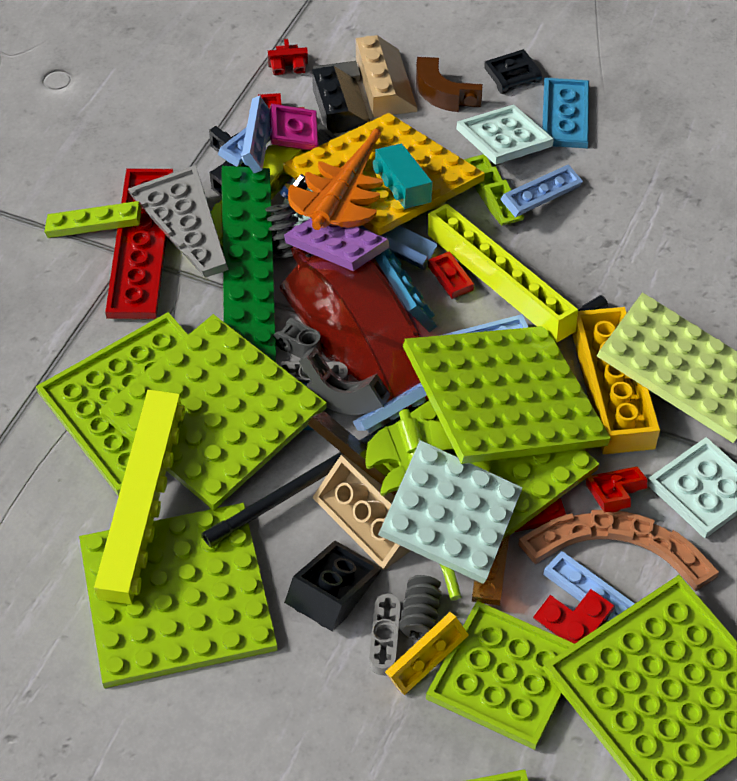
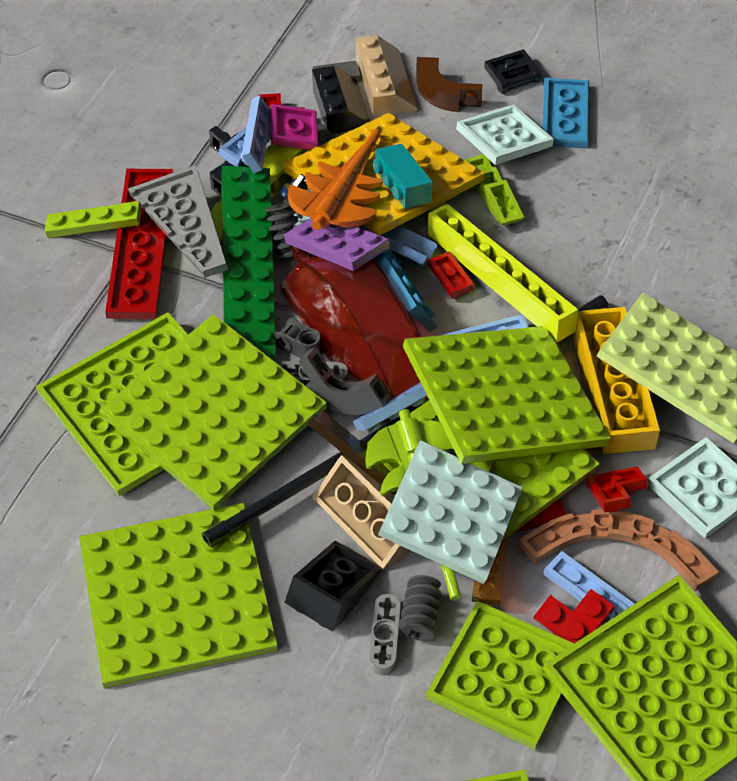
(139, 498): neon yellow brick -> none
(286, 56): red hips -> none
(427, 653): yellow plate -> none
(541, 190): light blue plate -> none

